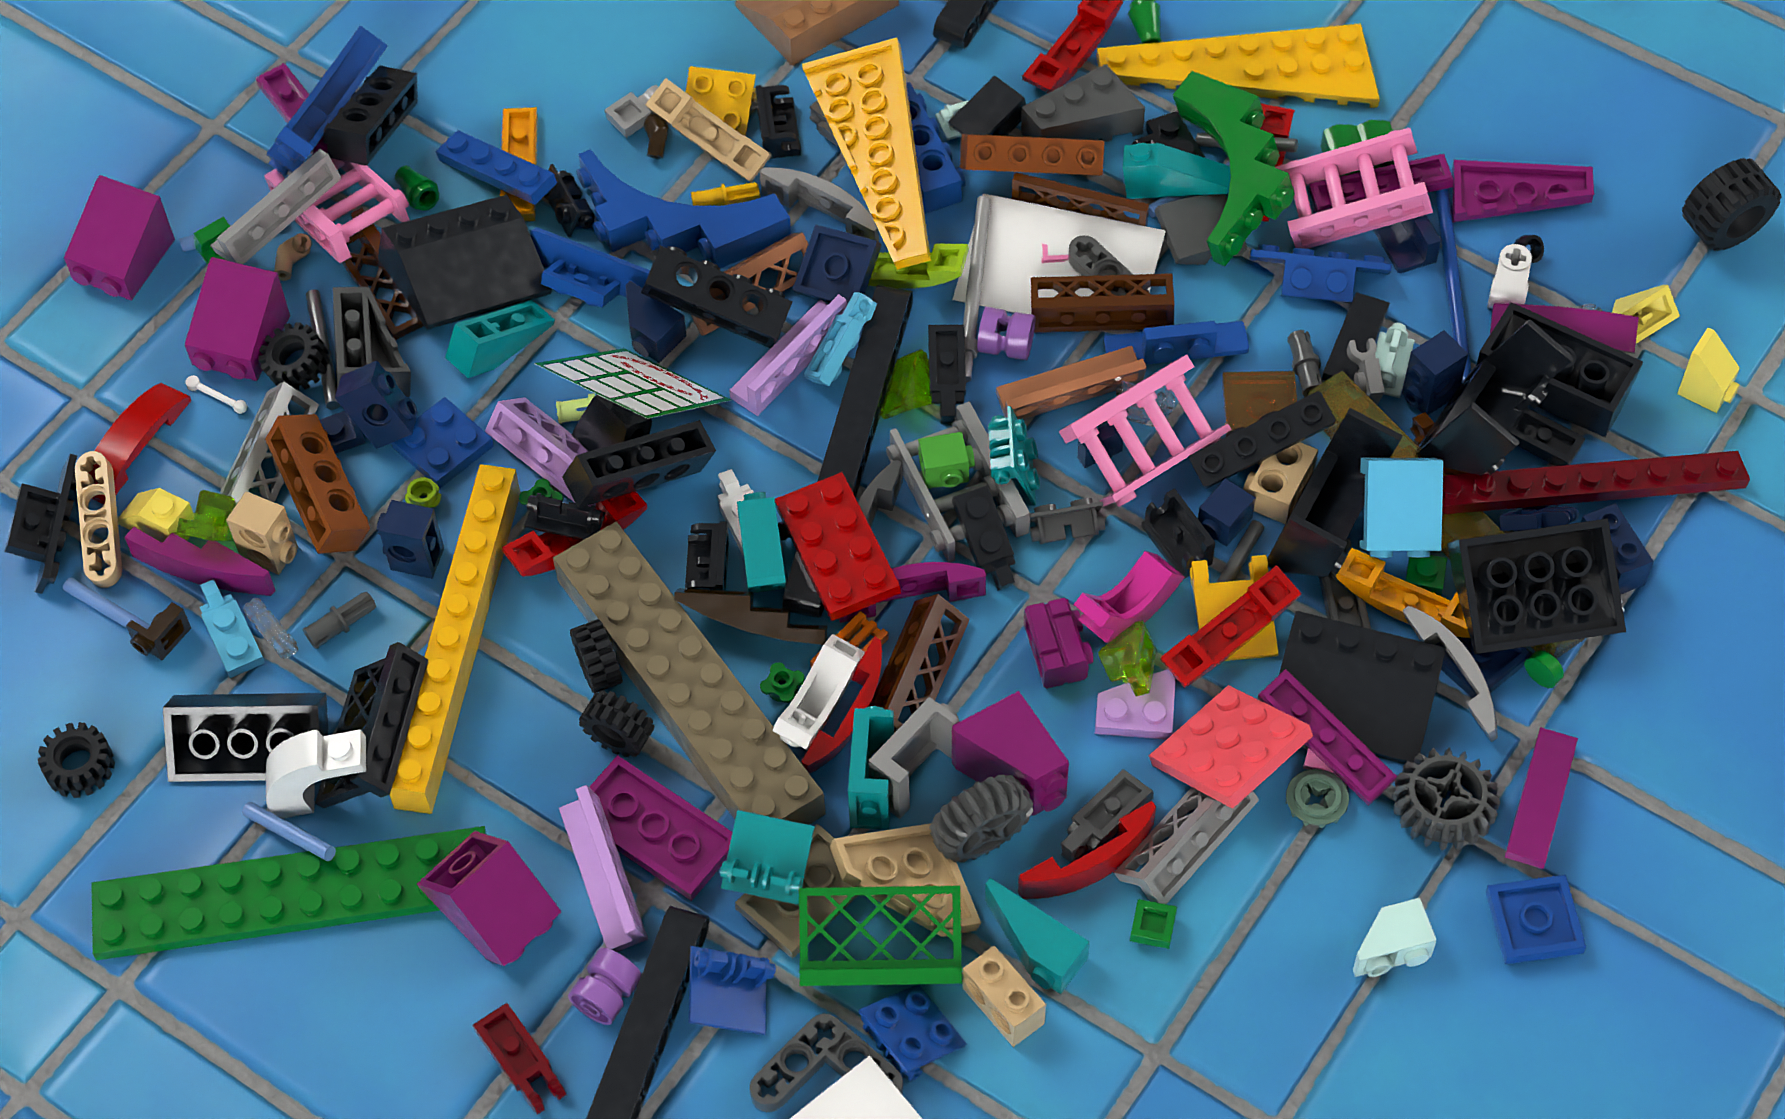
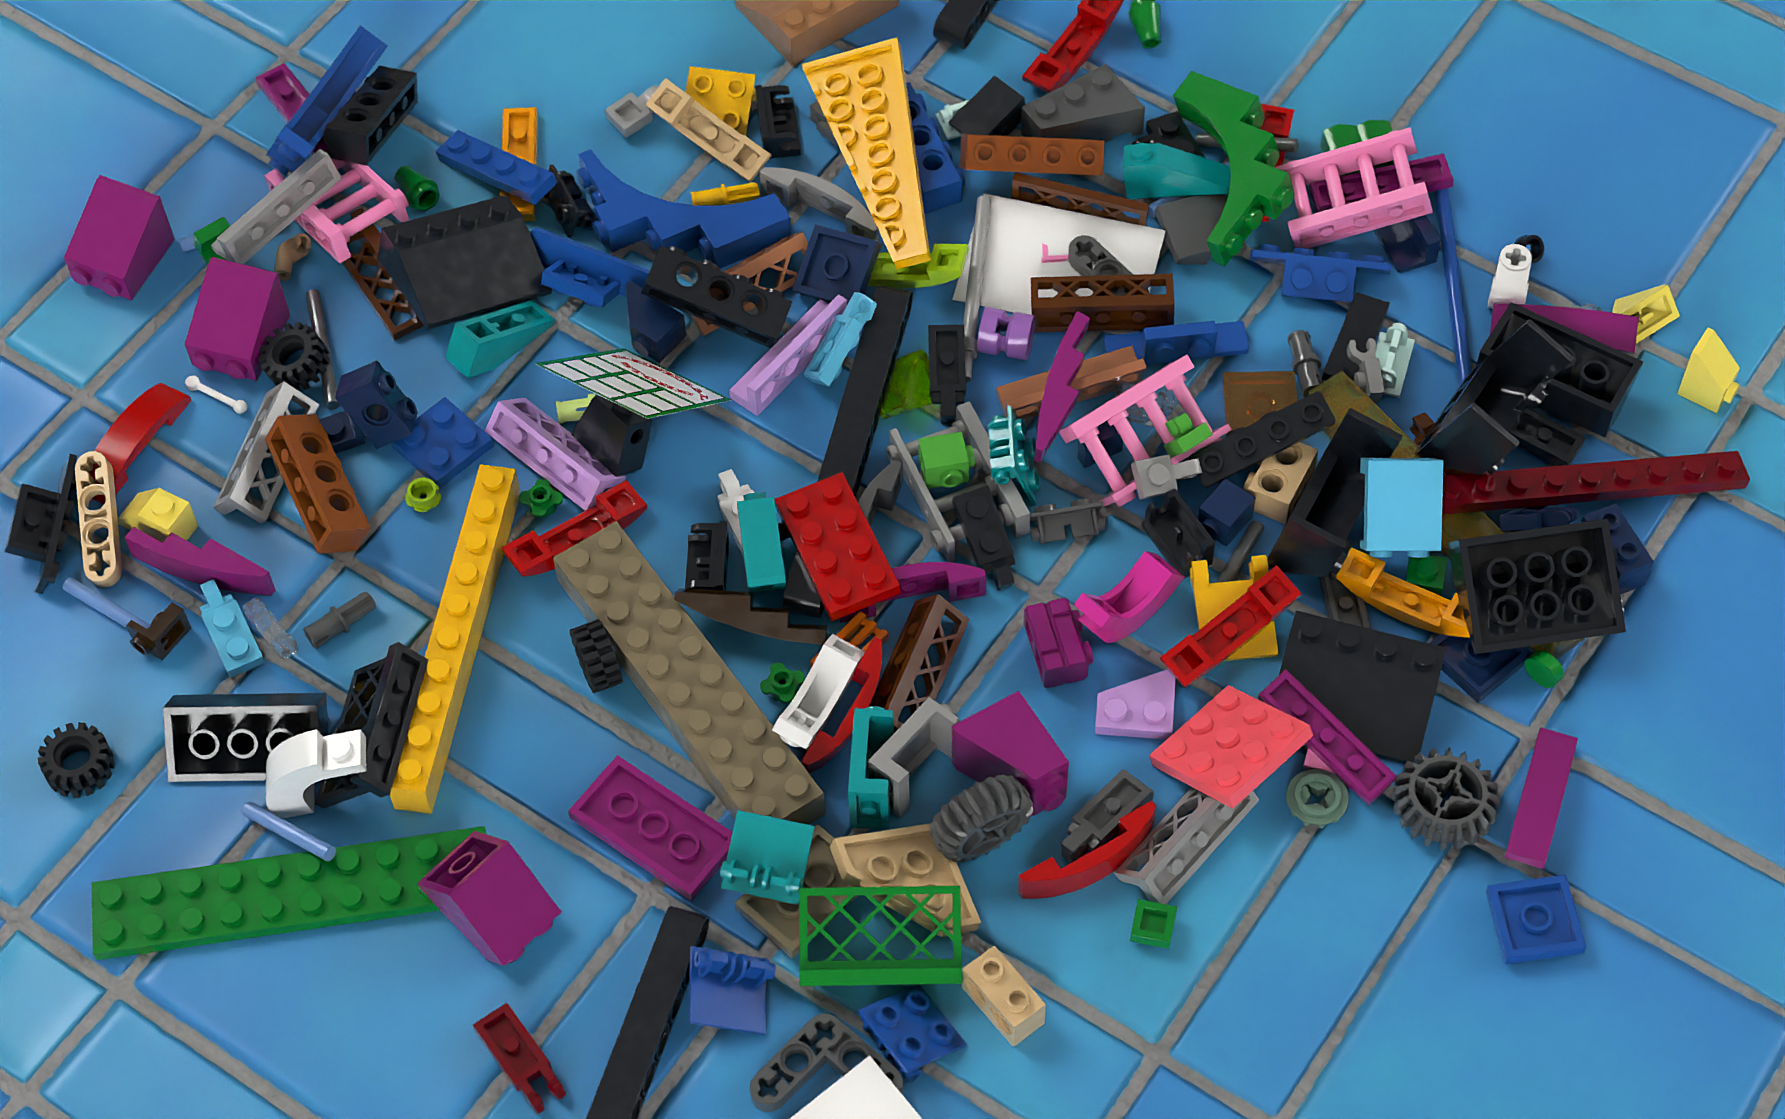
(209, 518): clear neon green slope -> none
(262, 532): tan brick -> none
(363, 336): dark grey wedge -> none
(411, 538): dark blue brick -> none
(563, 519): black hinge -> none
(602, 871): lavender fence -> none
(602, 991): medium lavender wheel -> none
(616, 723): black tyre -> none
(638, 463): black brick -> none
(657, 132): dark brown arm -> none
(1043, 944): teal slope -> none
(1058, 395): none -> magenta slope
(1131, 658): clear neon green slope -> none
(1159, 476): none -> light grey plate
(1185, 435): none -> bright green tile
(1297, 63): yellow wing -> none
(1396, 938): light aqua slope -> none
(1433, 632): light grey slope -> none
(1434, 373): dark blue brick -> none
(1507, 188): magenta wing -> none
(1731, 204): black tyre -> none

